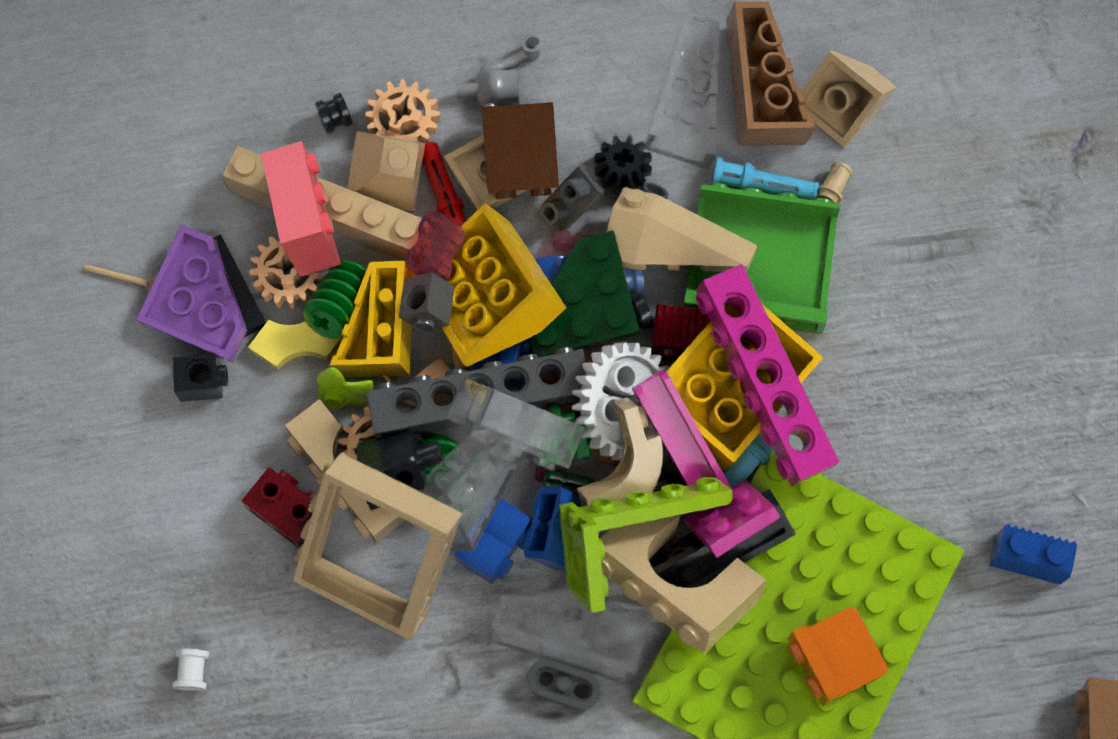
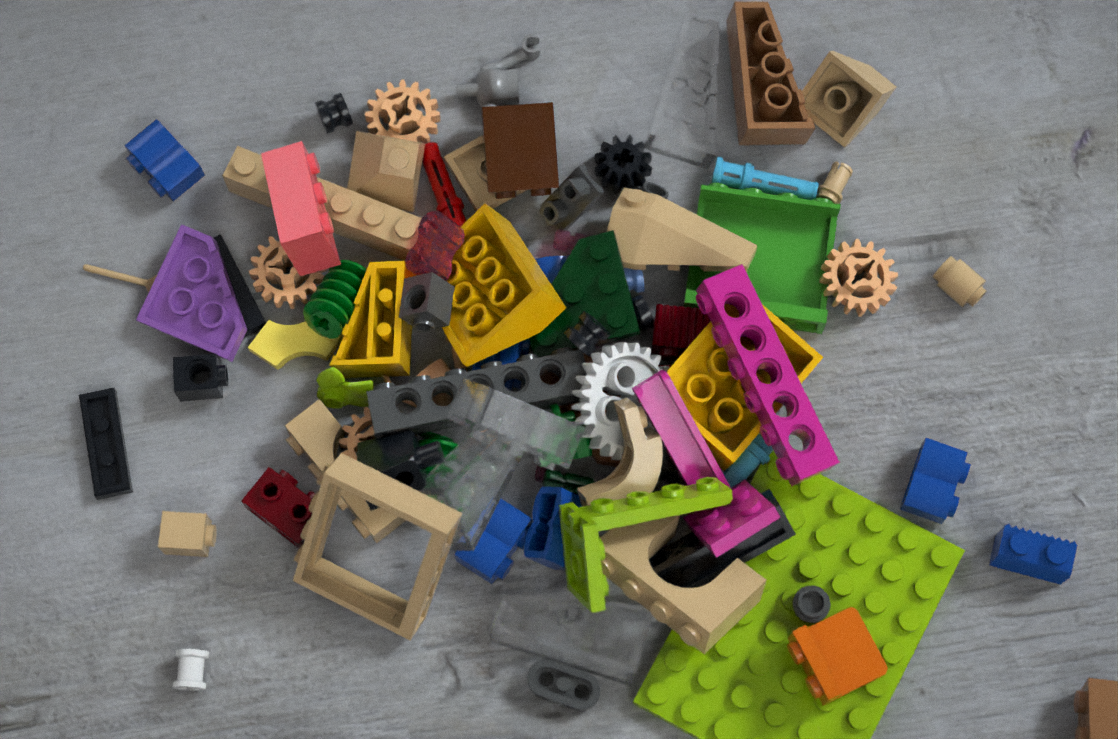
(105, 443): none -> black tile
(164, 160): none -> blue brick
(186, 534): none -> tan brick
(587, 333): none -> black wheel
(811, 604): none -> dark grey plate
(847, 267): none -> light nougat gear
(934, 481): none -> blue brick
(960, 282): none -> tan brick

